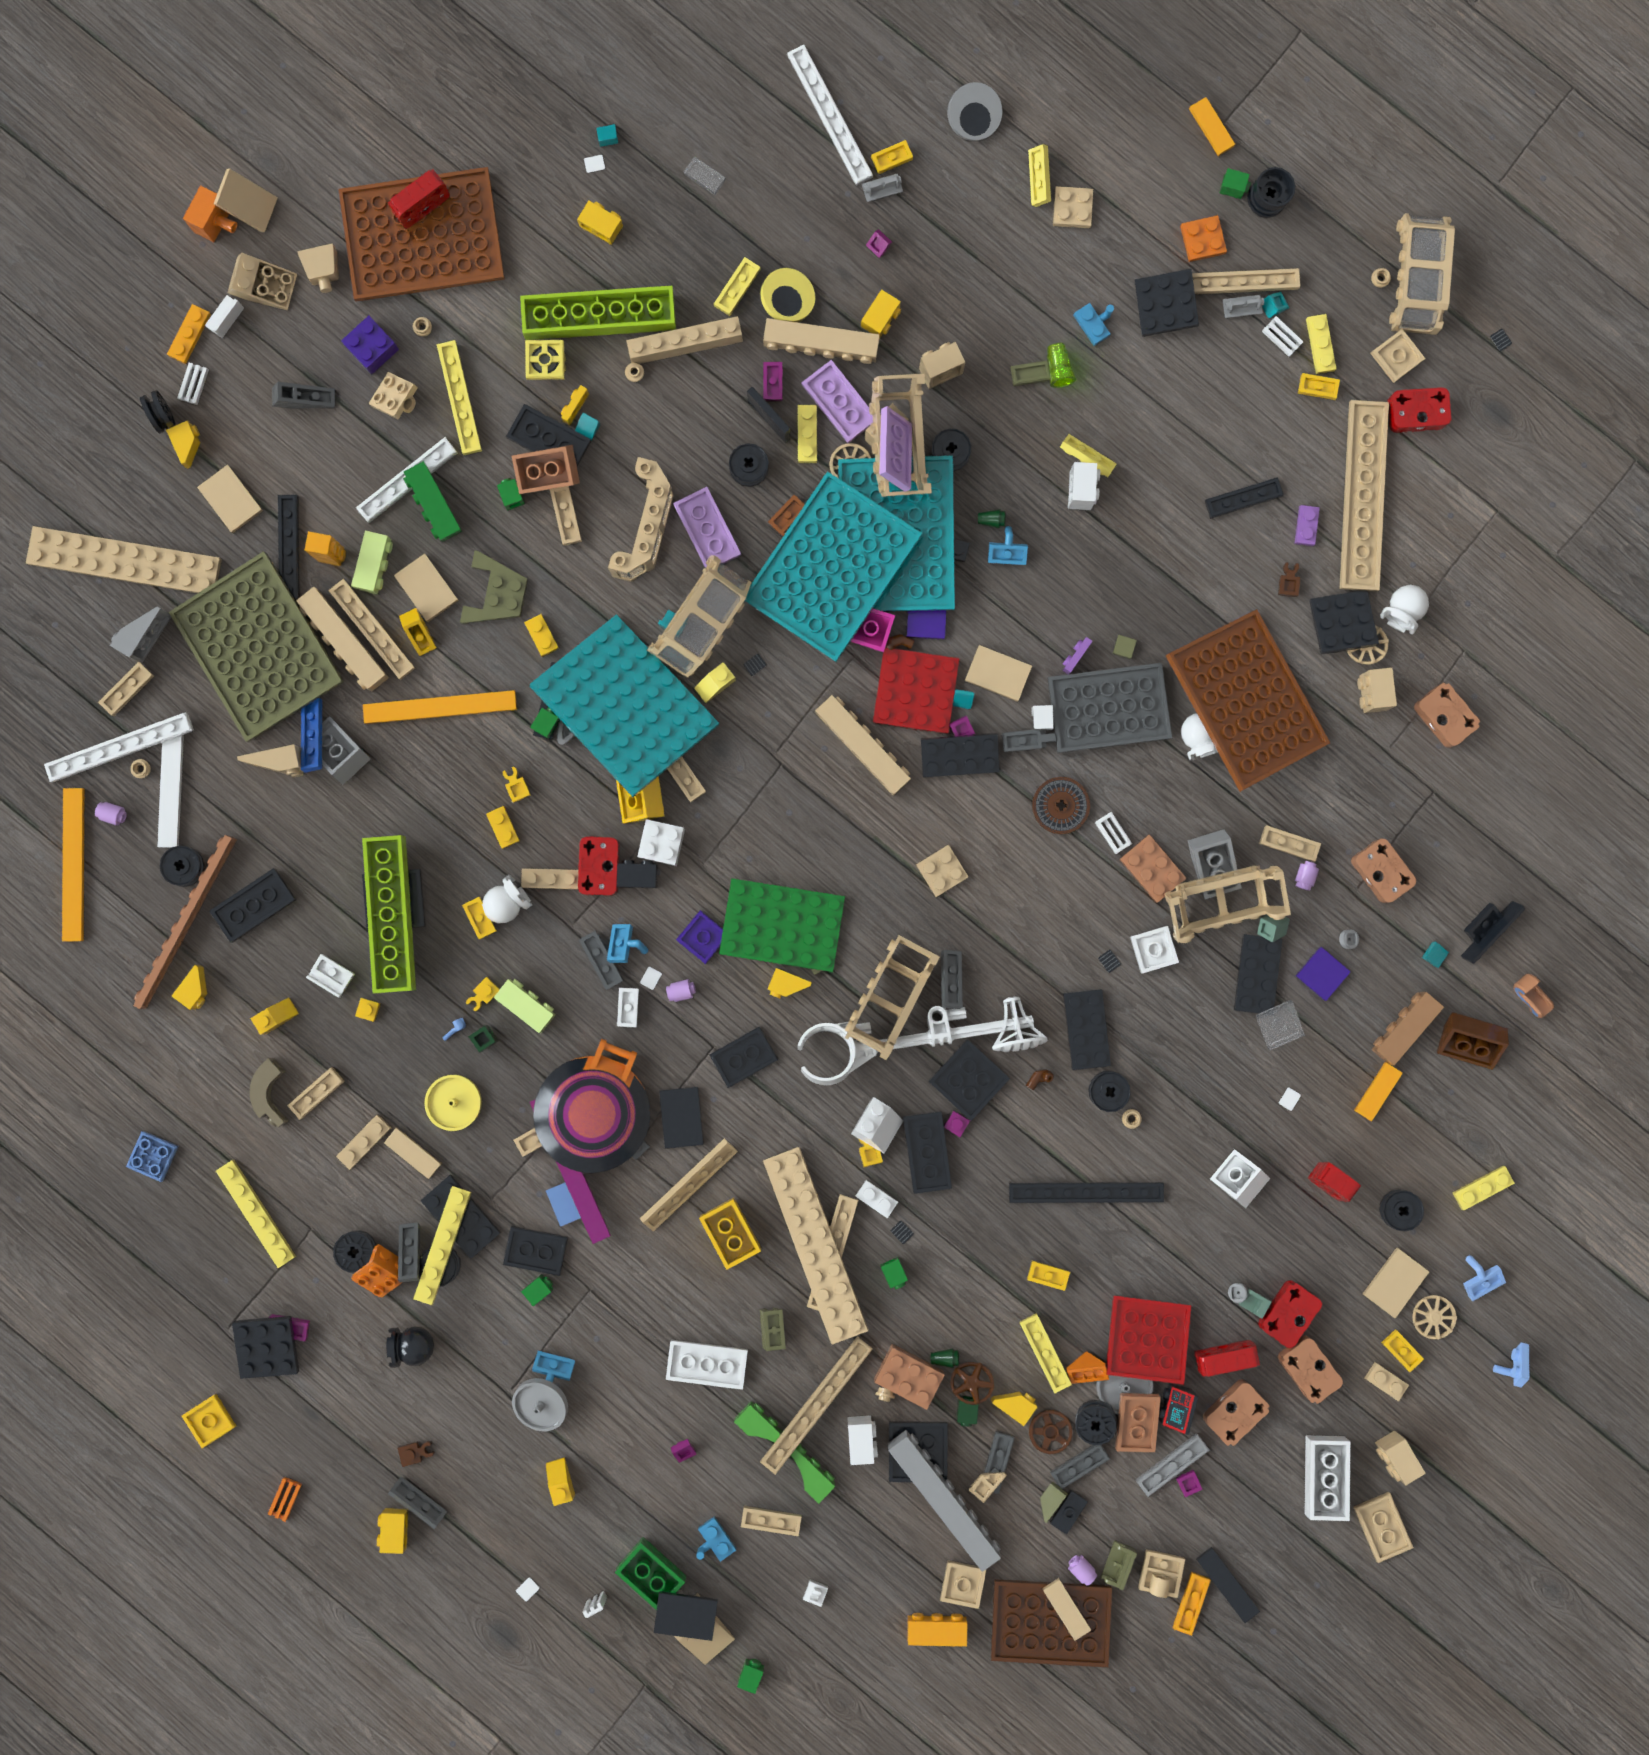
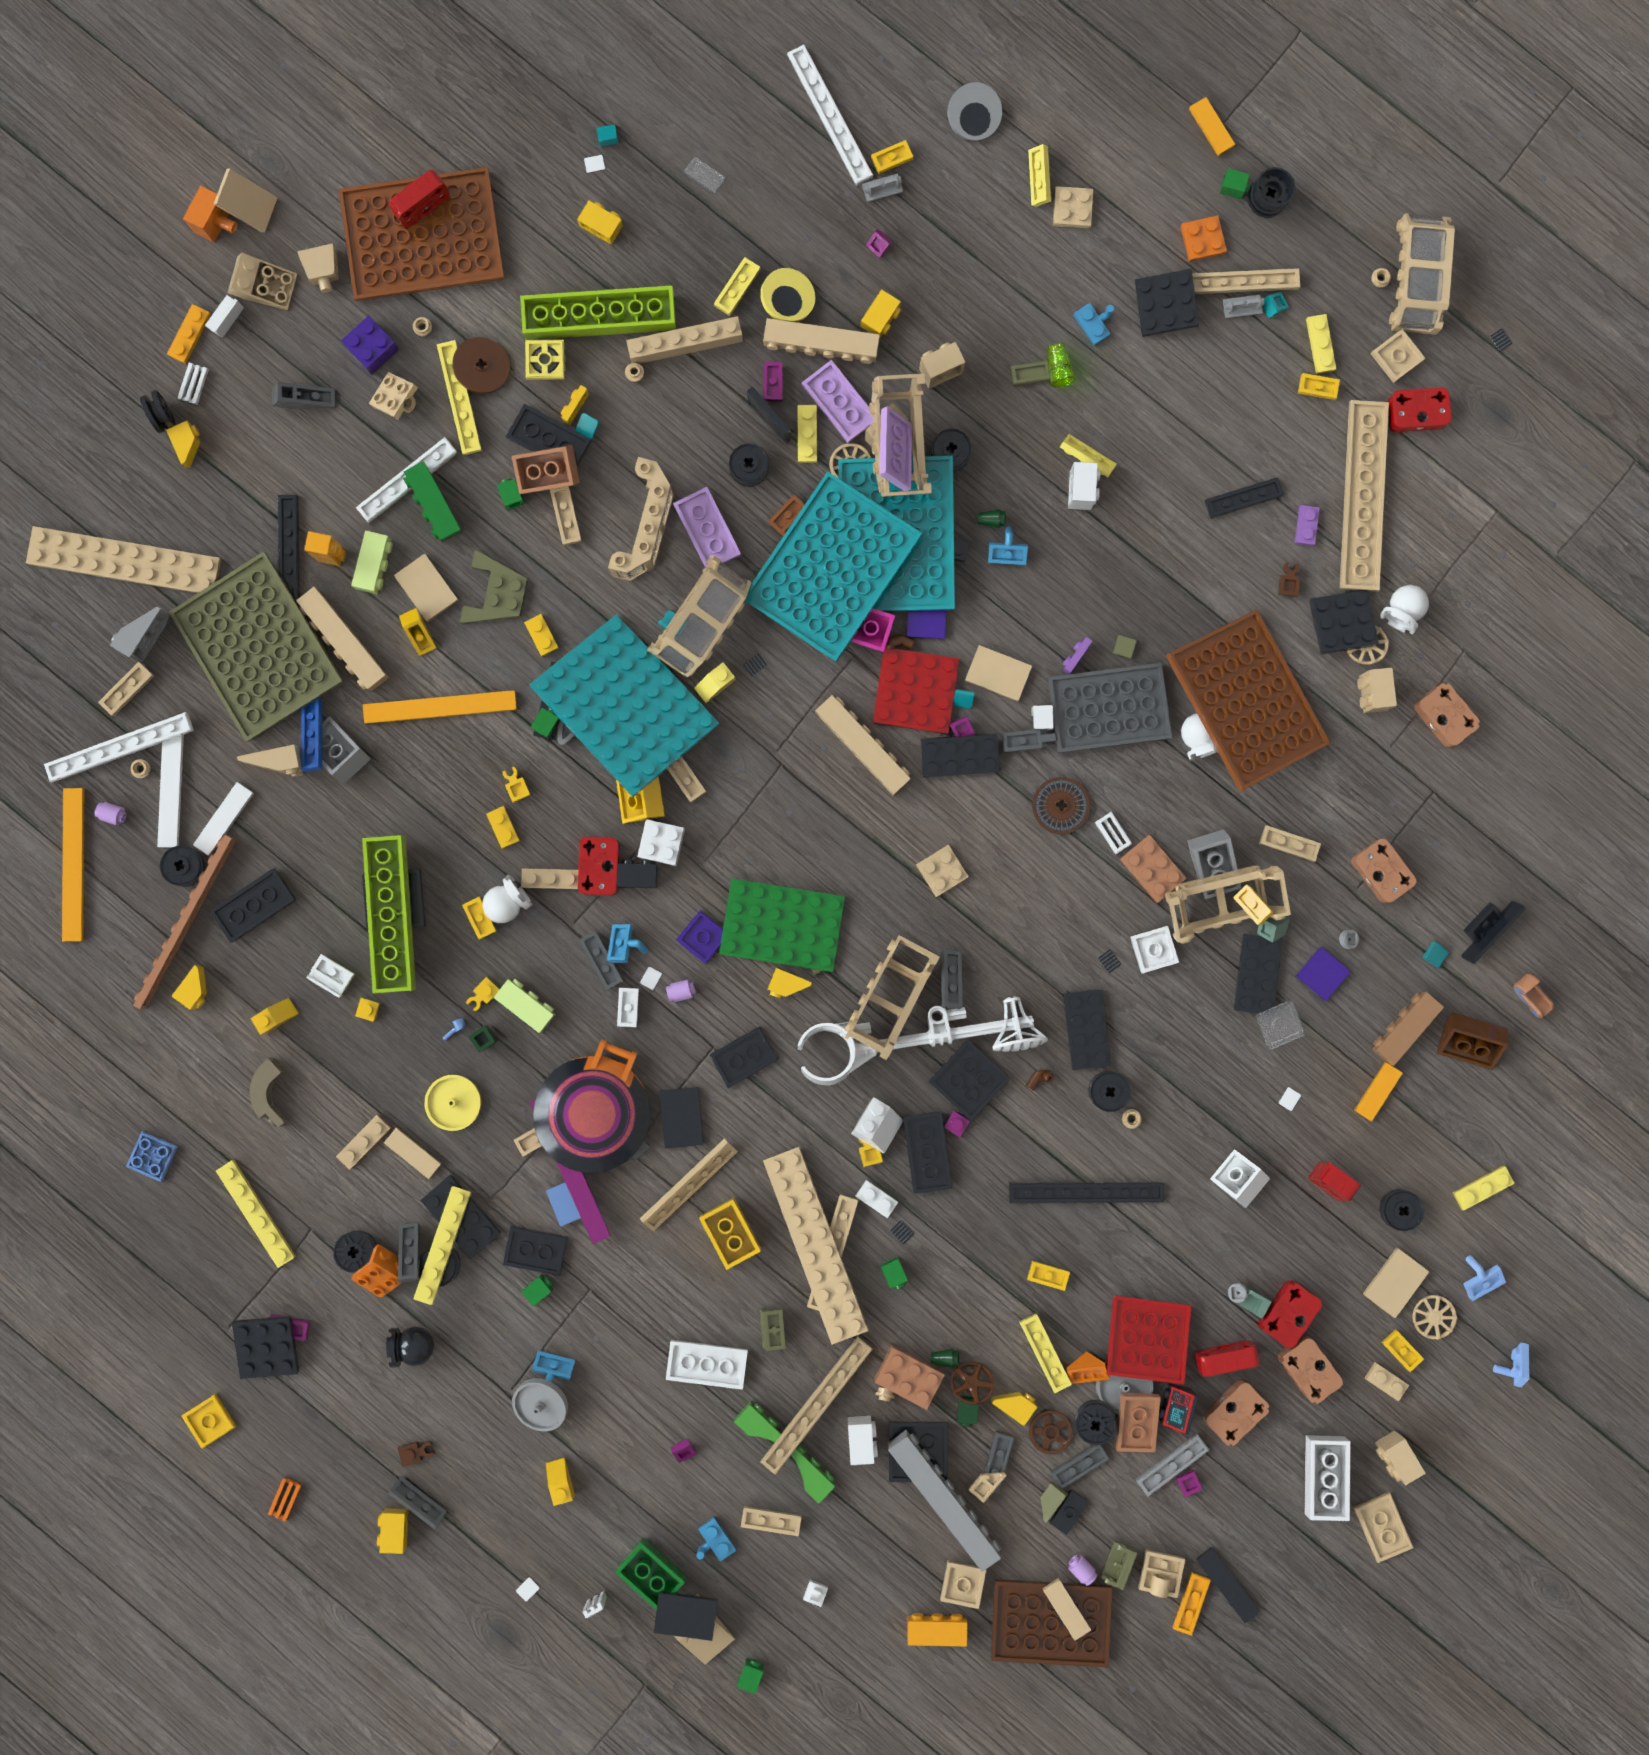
(223, 818): none -> white tile
(230, 499): tan tile -> none
(316, 1093): tan tile -> none
(371, 629): tan plate -> none
(472, 376): none -> reddish brown piece
(1253, 904): none -> yellow plate
(1287, 331): white tile -> none
(1306, 875): lavender brick -> none

